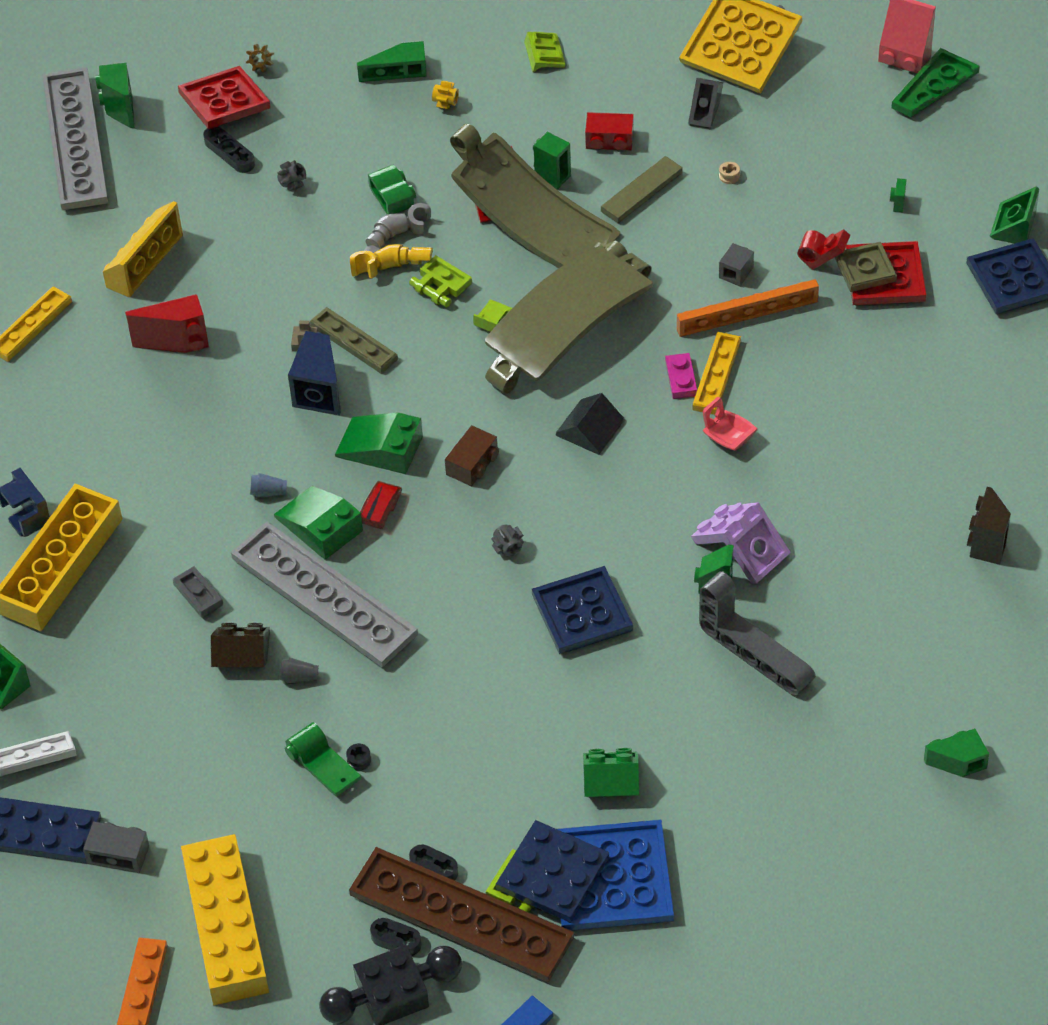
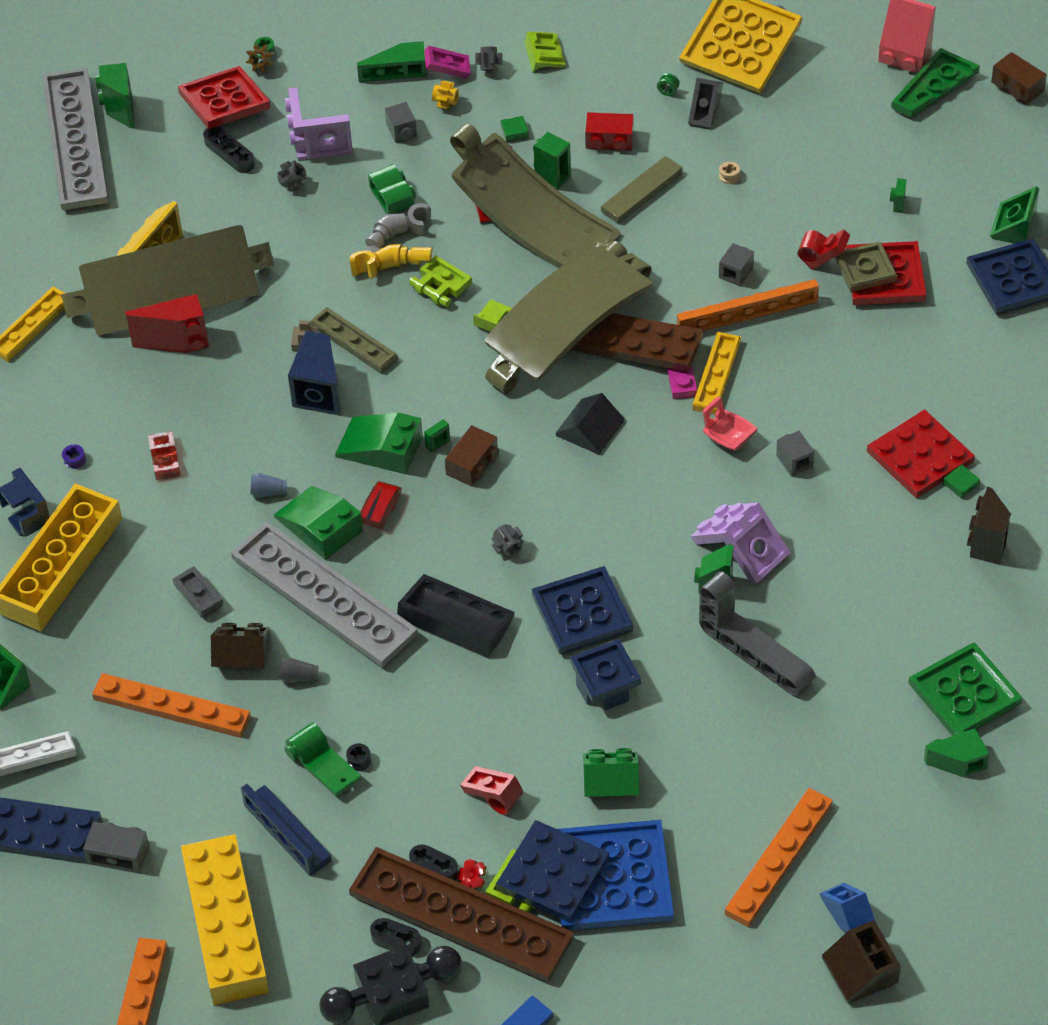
(69, 451): none -> dark purple bush
(164, 455): none -> clear red slope
(171, 705): none -> orange plate
(211, 265): none -> olive panel
(265, 41): none -> green bush
(285, 828): none -> dark blue fence
(309, 133): none -> lavender bracket
(400, 122): none -> dark grey brick
(437, 435): none -> green tile
(447, 62): none -> dark pink plate
(455, 615): none -> black slope
(471, 874): none -> red plant
(488, 58): none -> dark grey gear
(498, 788): none -> red plate
(514, 128): none -> green tile
(605, 674): none -> dark blue panel
(643, 341): none -> reddish brown plate
(671, 80): none -> green bush
(778, 857): none -> orange plate
(795, 453): none -> dark grey brick
(847, 906): none -> blue slope
(862, 962): none -> dark brown slope
(920, 453): none -> red plate
(961, 481): none -> green tile
(965, 690): none -> green plate
(1018, 78): none -> reddish brown brick

